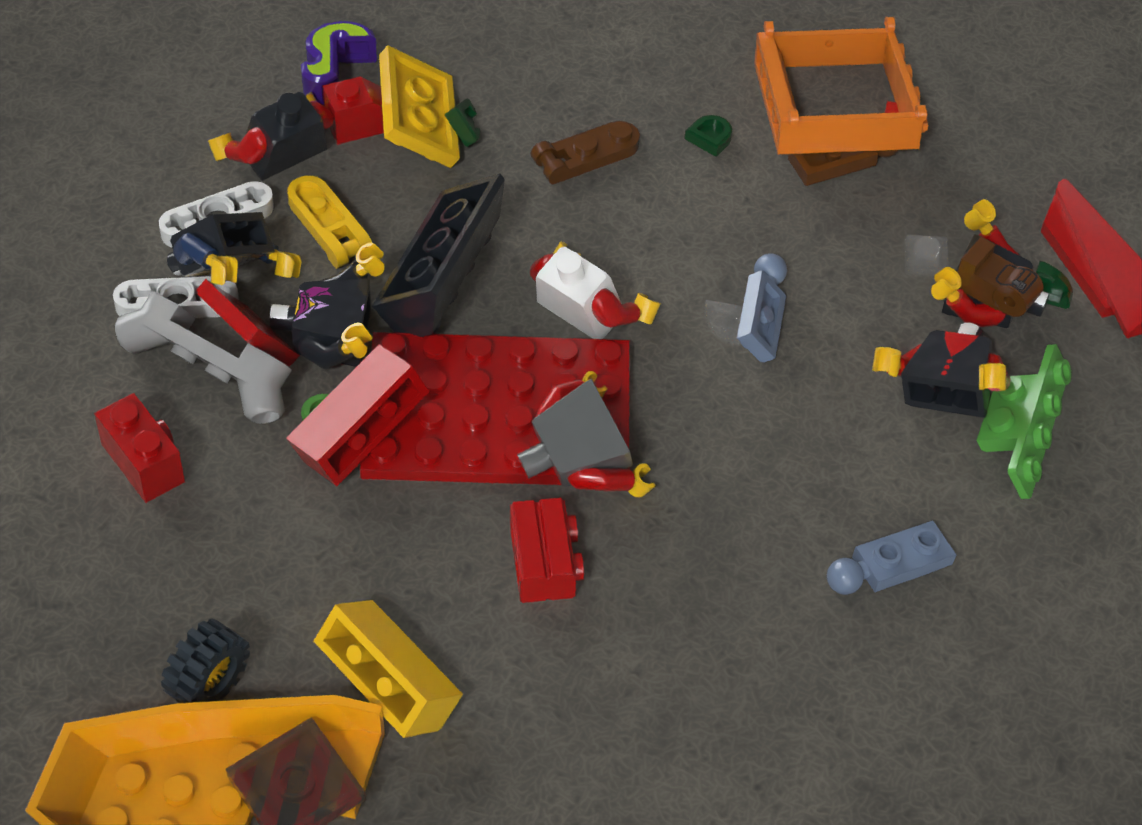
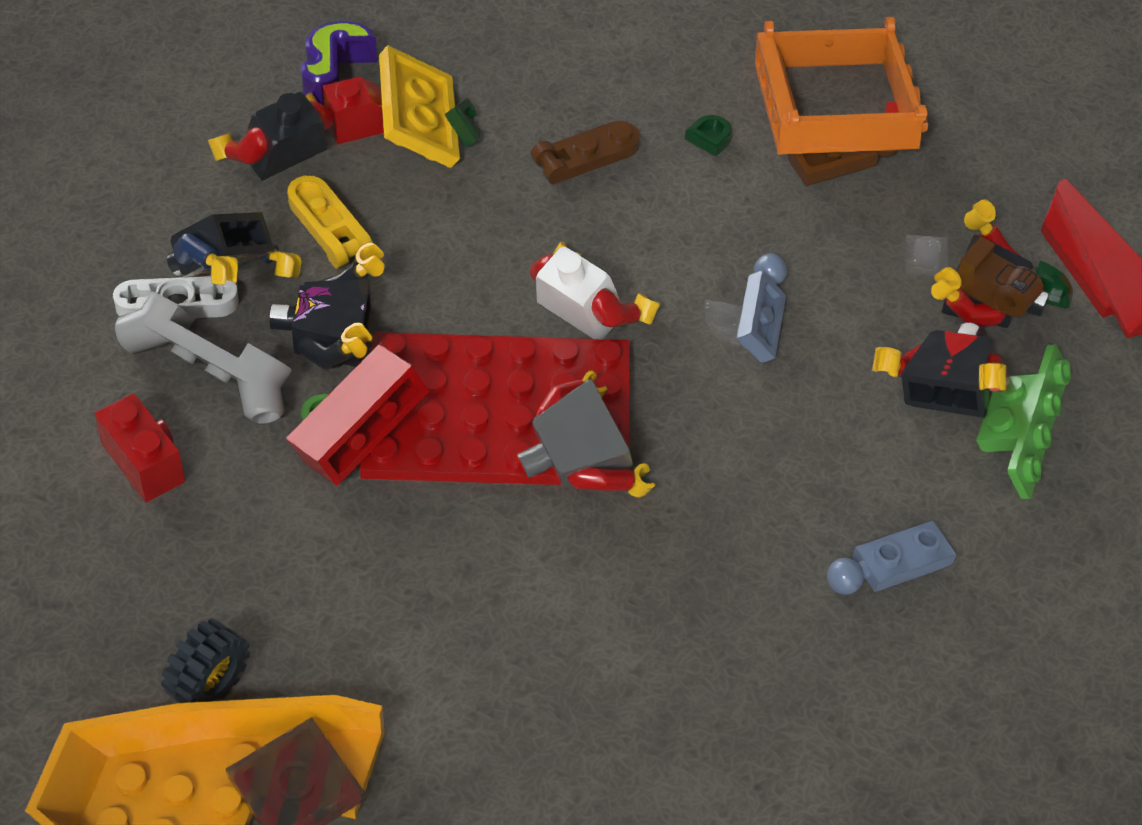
(224, 201): white beam -> none
(246, 323): red tile -> none
(388, 667): yellow brick -> none
(440, 256): black slope -> none
(544, 550): red brick -> none

